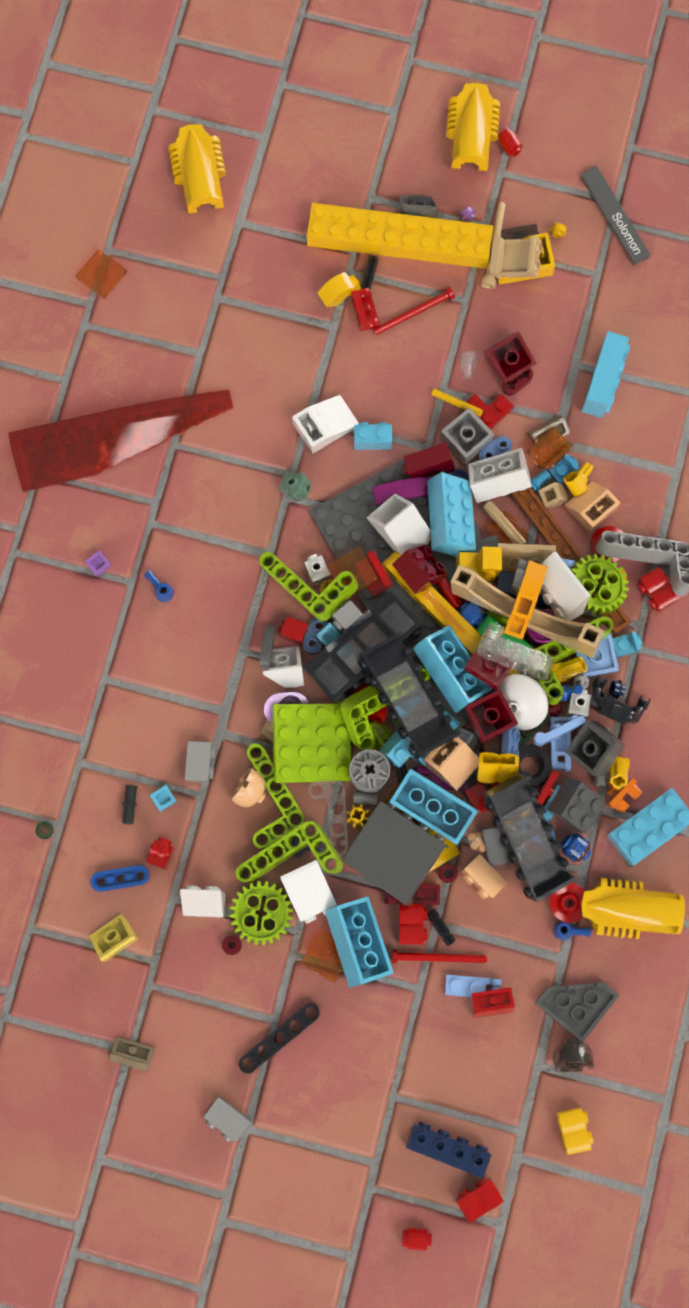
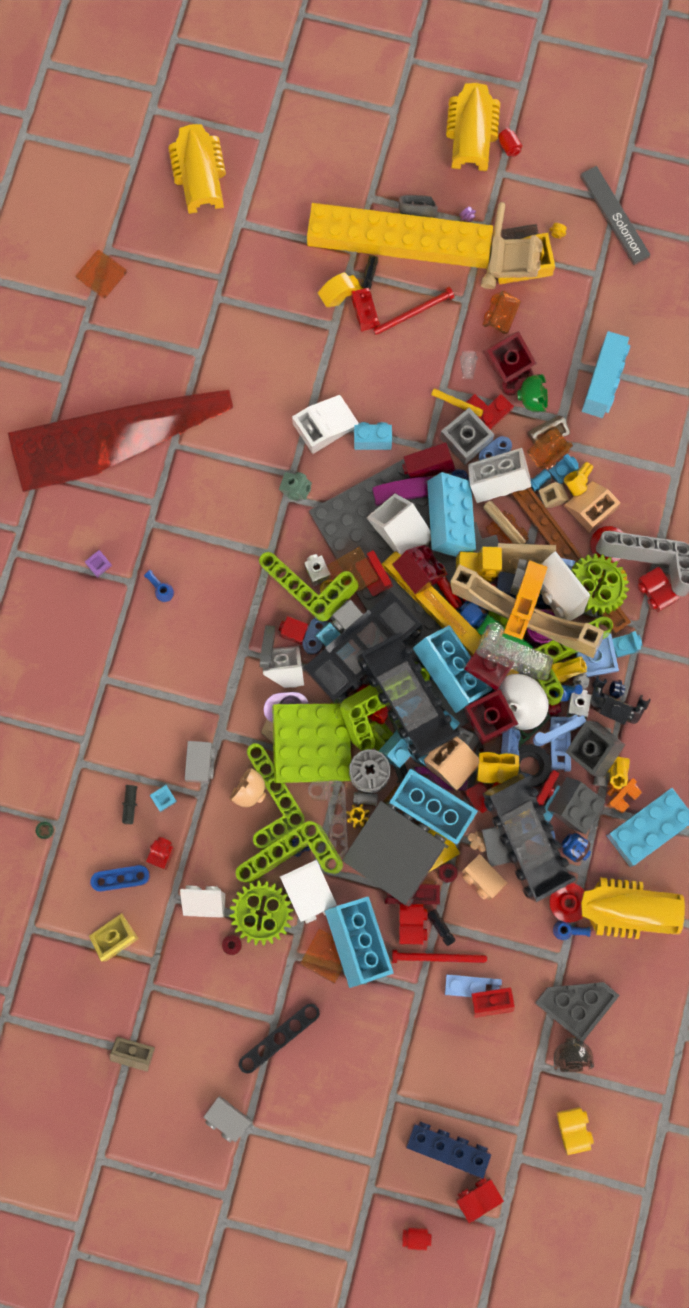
(501, 311): none -> clear orange bracket
(533, 393): none -> green cylinder

